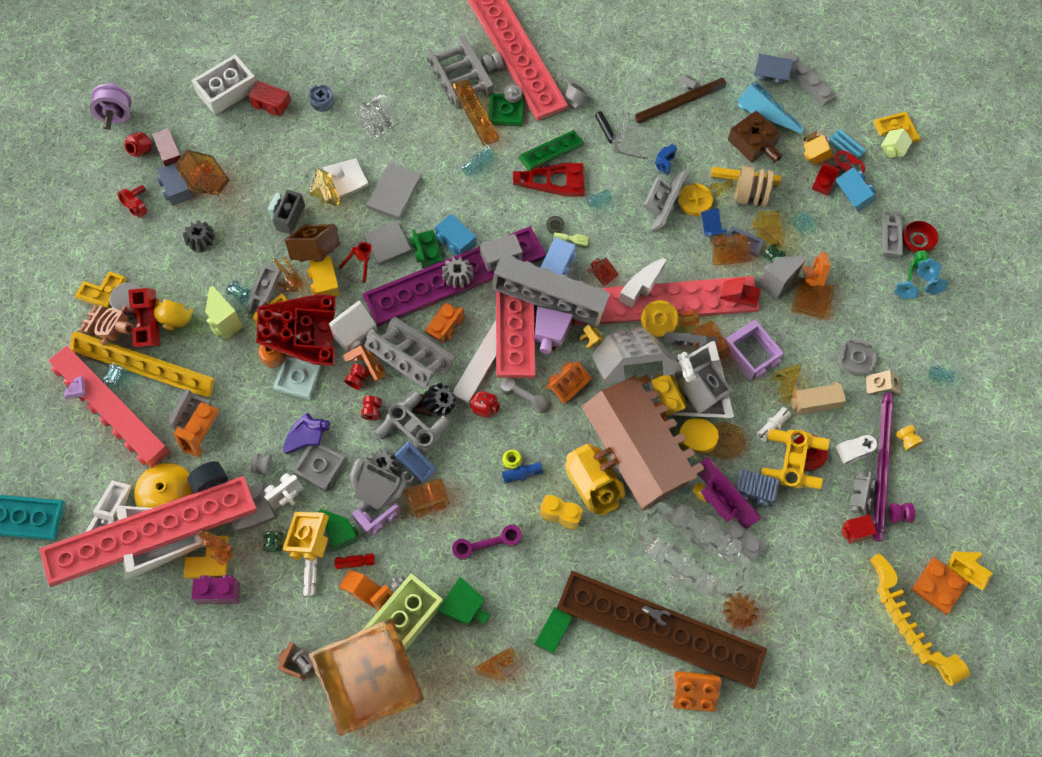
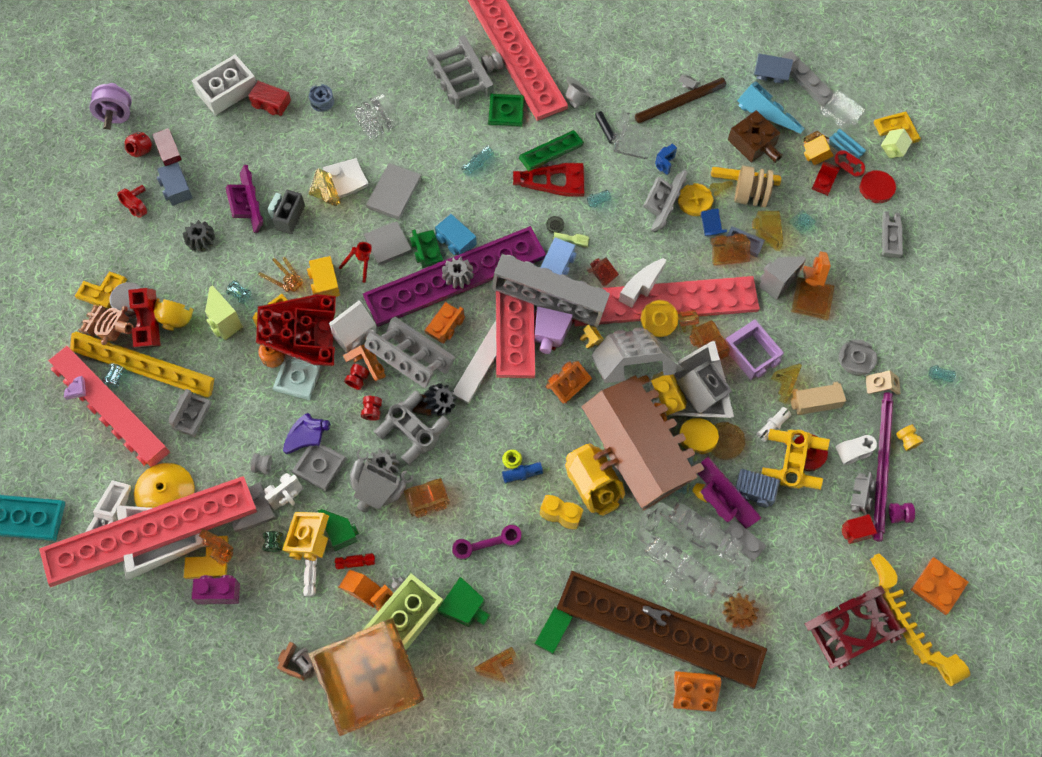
(196, 429): orange bracket -> none
(202, 172): clear orange brick -> none
(207, 476): black wheel -> none
(243, 200): none -> magenta bracket
(263, 287): light grey hinge -> none
(312, 242): reddish brown brick -> none
(376, 526): lavender bracket -> none
(415, 462): medium blue tile -> none
(475, 112): clear orange plate -> none
(484, 404): red head -> none
(492, 250): light grey brick -> none
(513, 93): light grey tile -> none
(539, 402): light grey bar -> none
(686, 365): white axle -> none
(688, 339): dark grey hinge -> none
(738, 292): red slope -> none
(772, 253): clear green wheel -> none
(843, 110): none -> clear bracket
(856, 189): dark azure brick -> none
(872, 601): none -> dark red fence
(877, 186): none -> red tile
(924, 228): red piece -> none
(928, 270): dark azure plant -> none
(968, 567): yellow slope -> none

